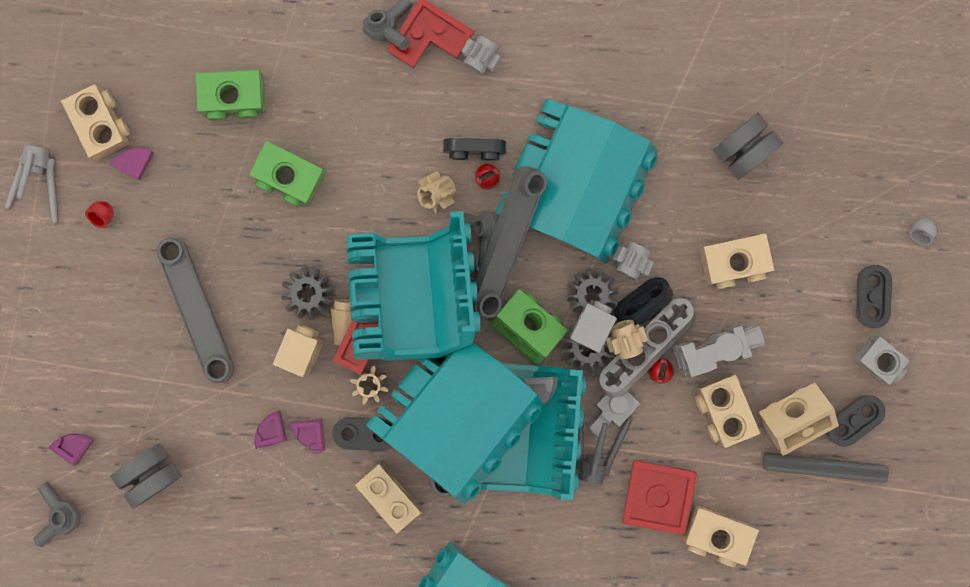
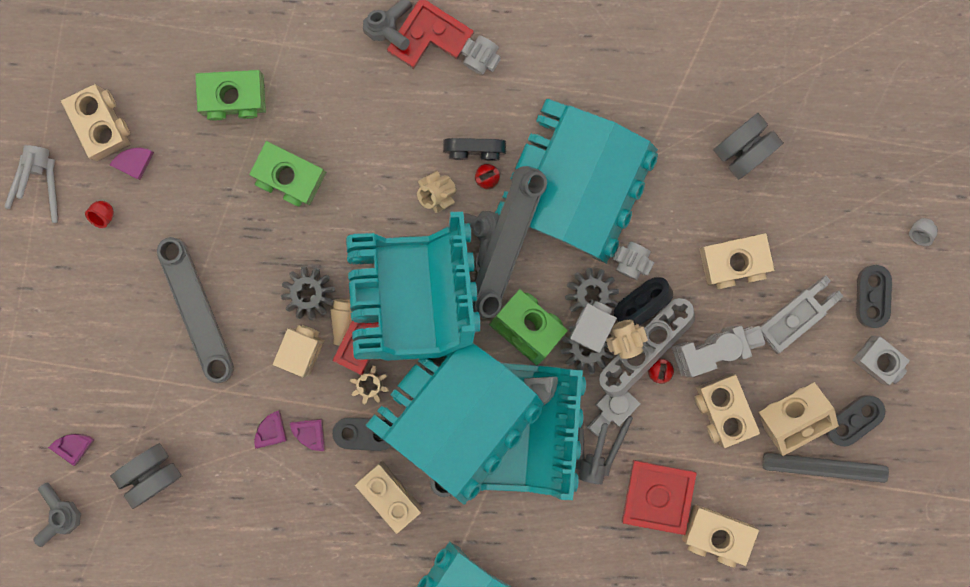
(798, 316): none -> light grey hinge

